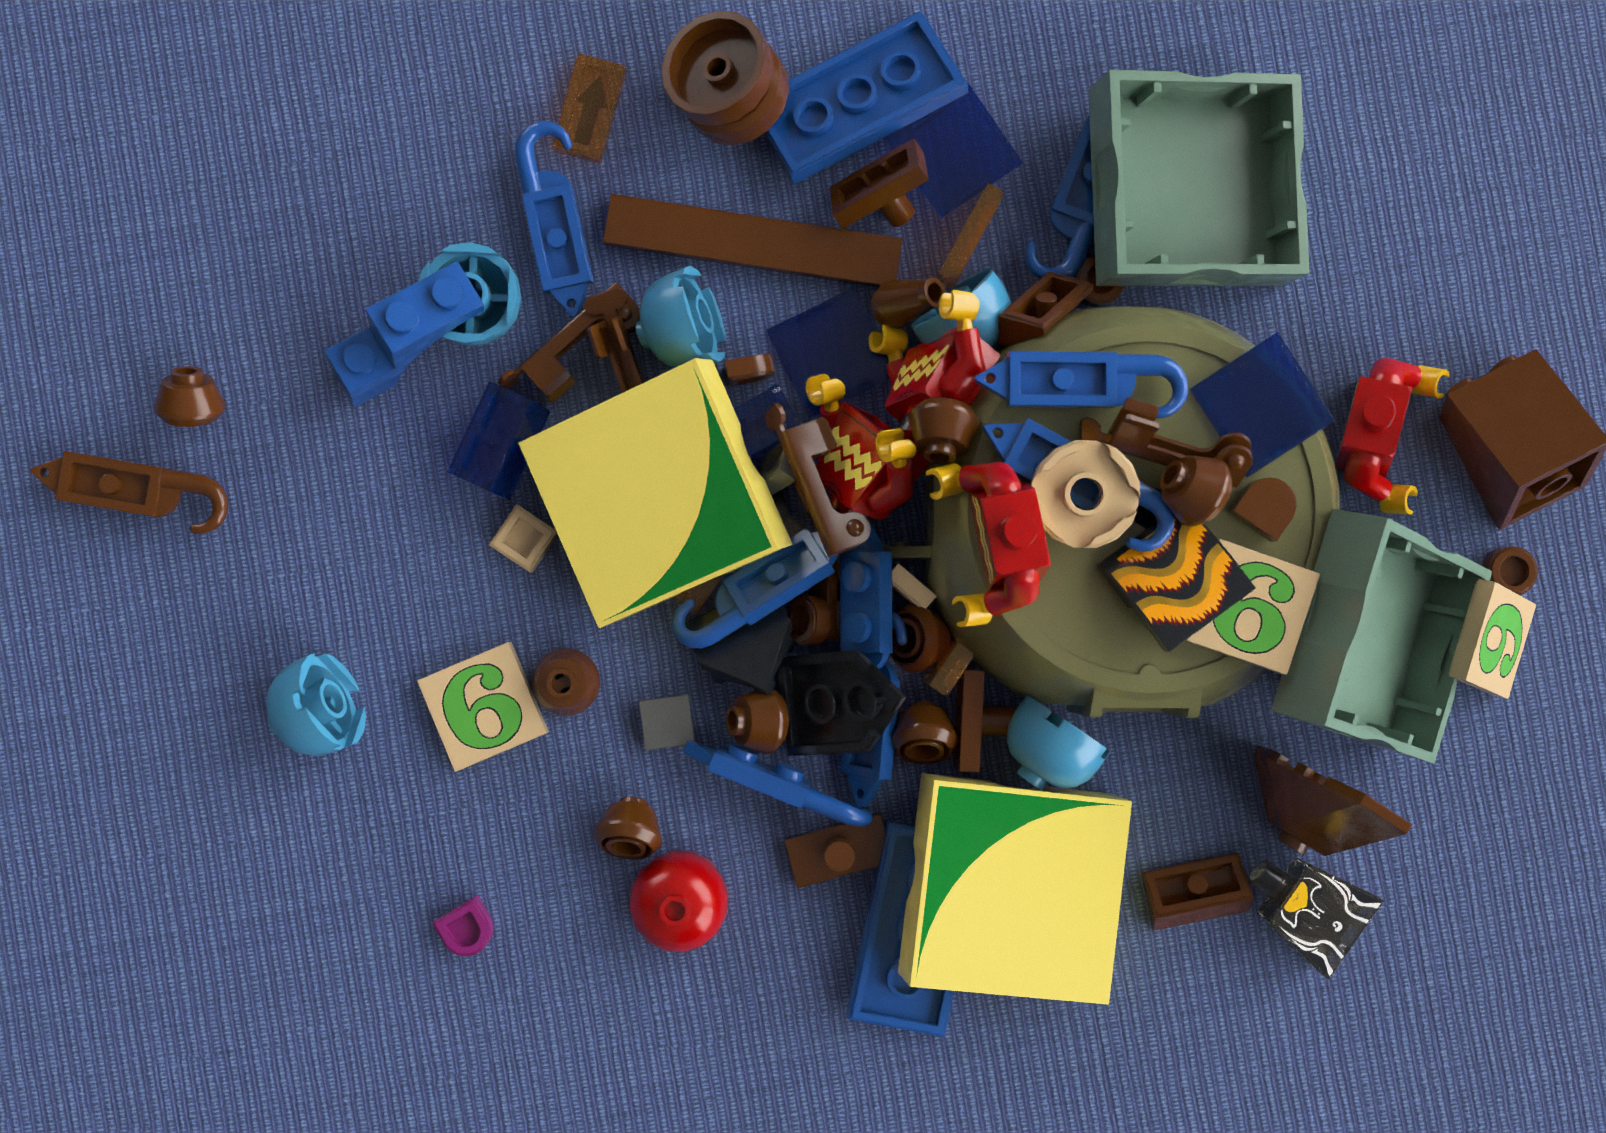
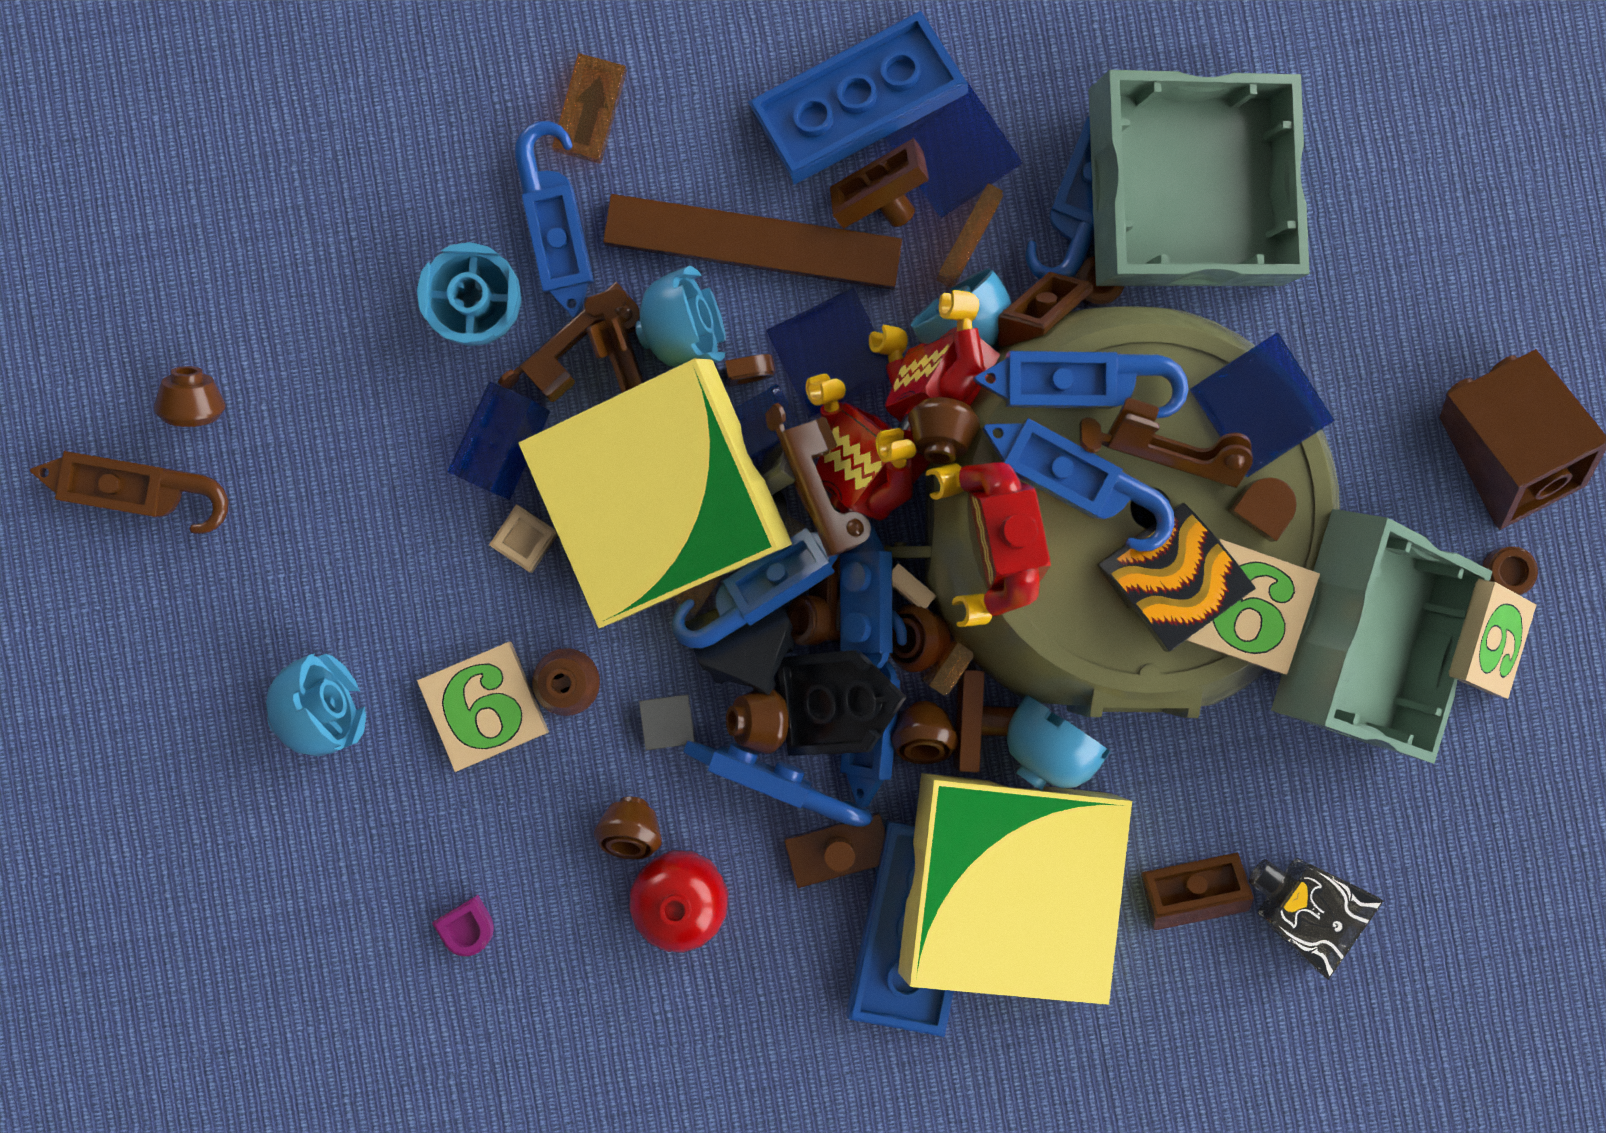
(400, 331): blue arch -> none
(725, 78): reddish brown wheel -> none
(903, 301): reddish brown cone -> none
(1117, 493): tan tile -> none
(1196, 488): reddish brown cone -> none
(1320, 810): reddish brown wedge -> none
(1375, 429): red torso -> none

